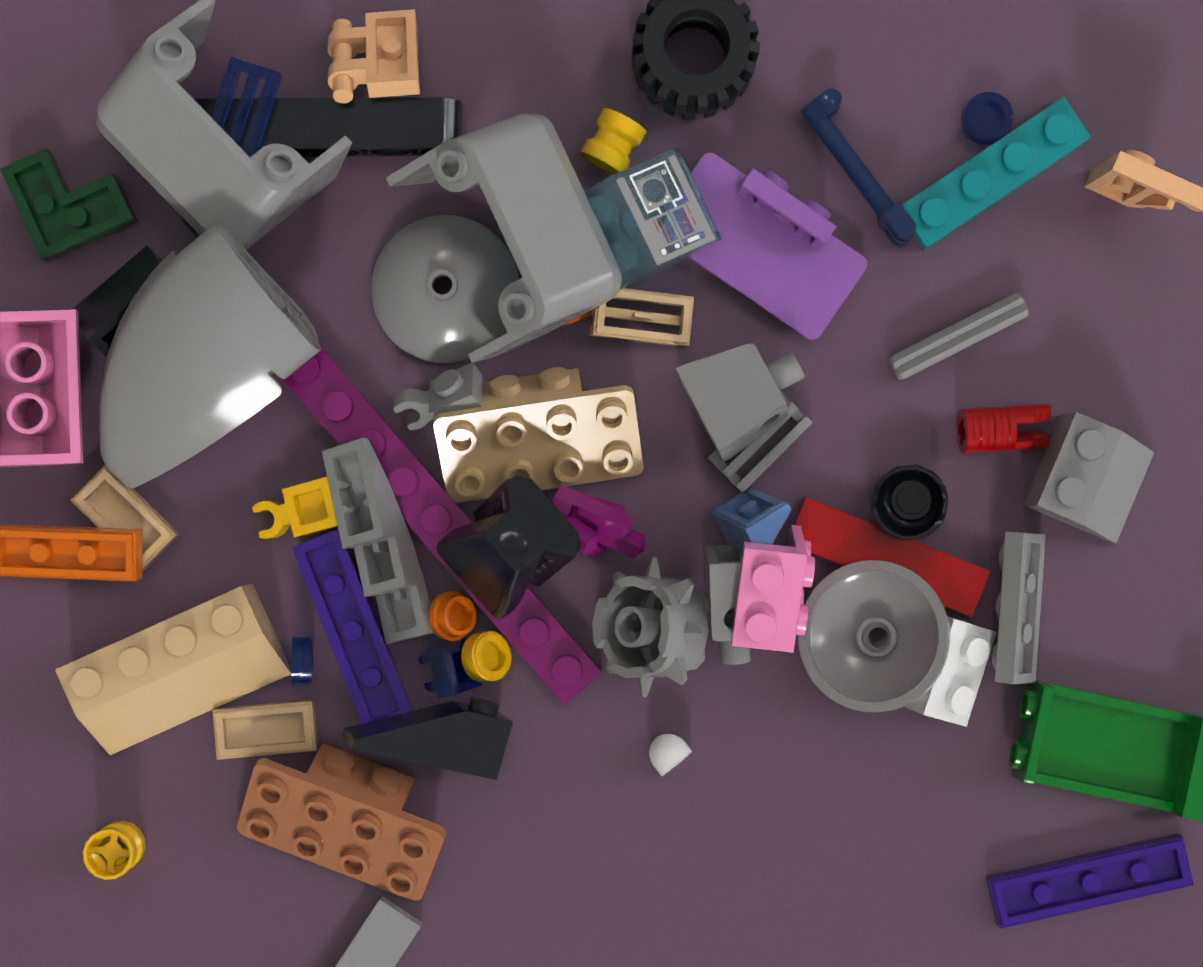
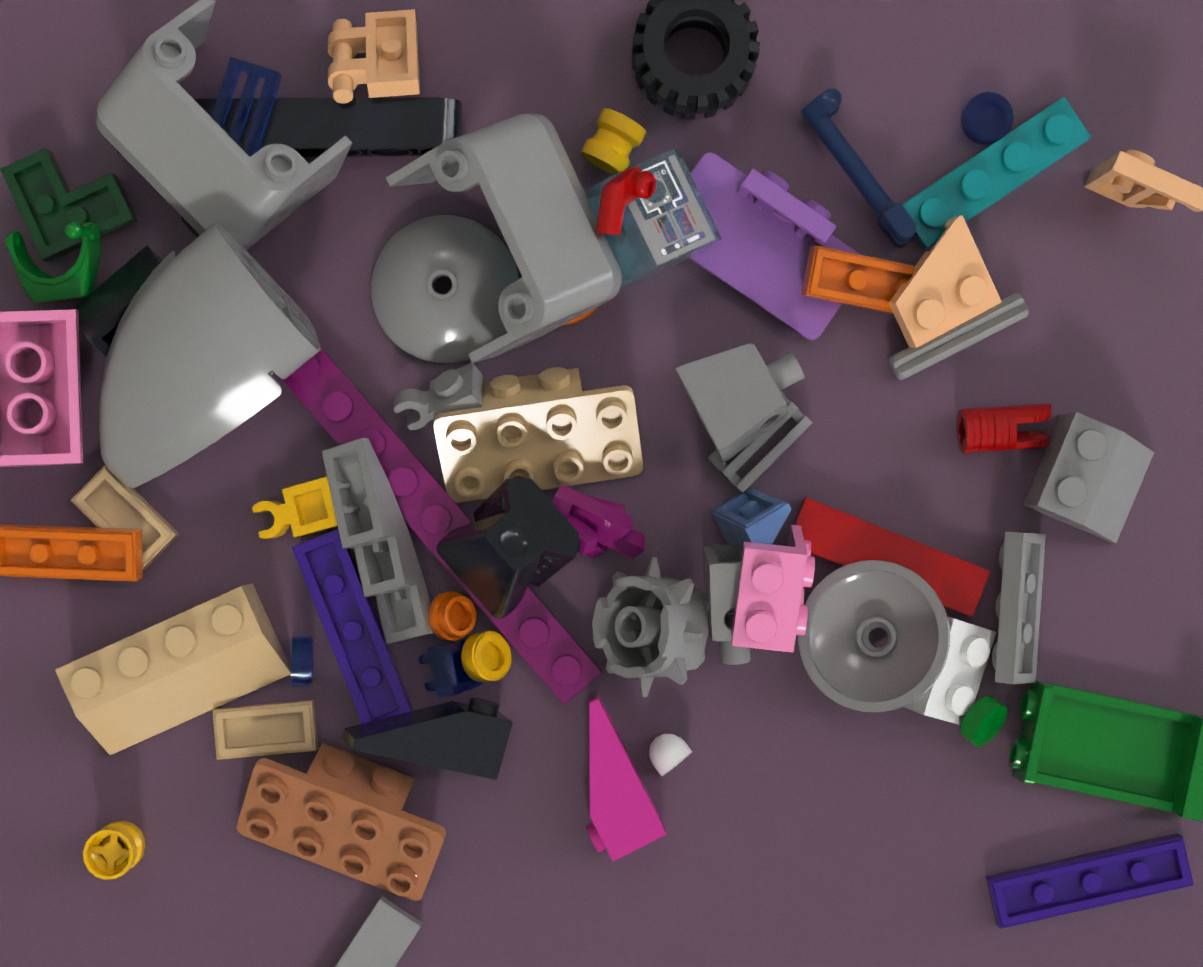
(74, 283): none -> green helmet
(619, 801): none -> dark pink slope
(620, 192): none -> red arm
(684, 321): tan tile -> none
(853, 278): none -> orange tile
(910, 502): black hair -> none
(945, 288): none -> light nougat wing
(983, 720): none -> green tile

